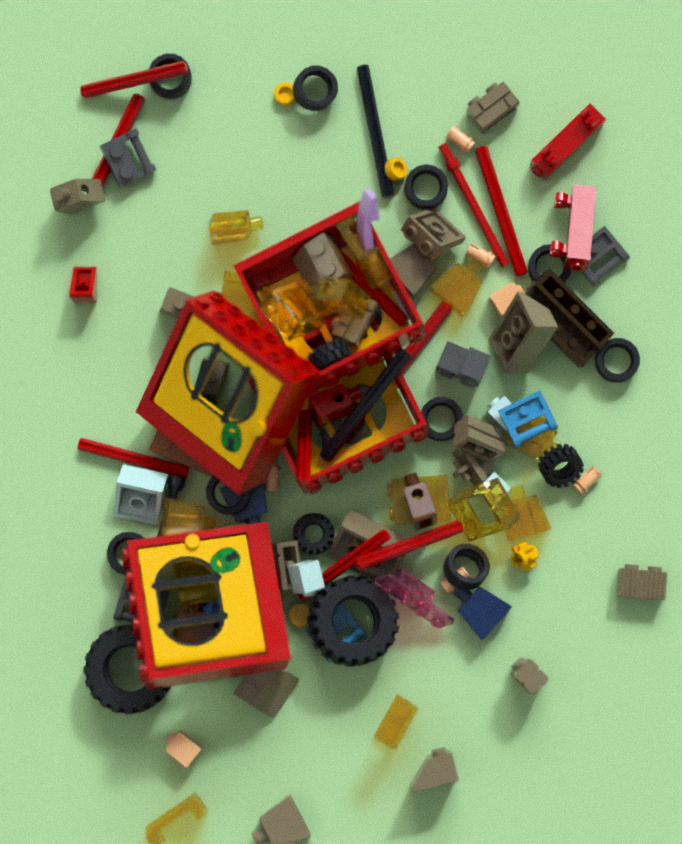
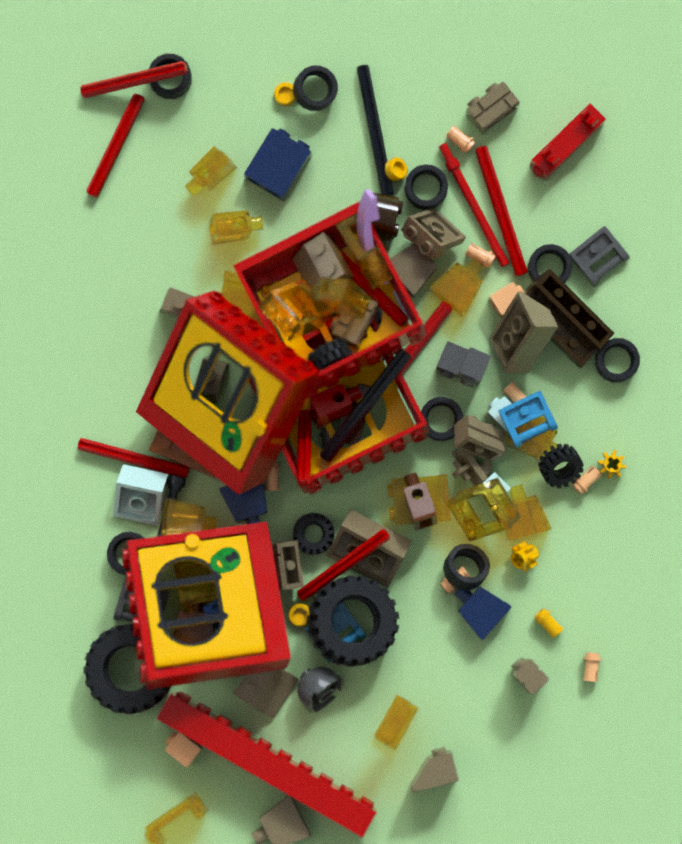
(69, 197): dark tan torso -> none
(84, 284): red slope -> none
(121, 161): dark grey plate -> none
(217, 165): none -> clear yellow torso
(226, 510): black tyre -> none
(268, 764): none -> red brick
(277, 163): none -> dark blue panel
(306, 577): light aqua brick -> none
(317, 687): none -> dark grey cylinder
(389, 209): none -> dark brown brick
(409, 545): red axle -> none
(415, 595): clear pink bracket -> none
(514, 392): none -> light nougat pin
(548, 622): none -> yellow pin
(580, 227): brick -> none
(591, 666): none -> light nougat pin
(618, 466): none -> yellow gear
(642, 583): dark tan brick -> none

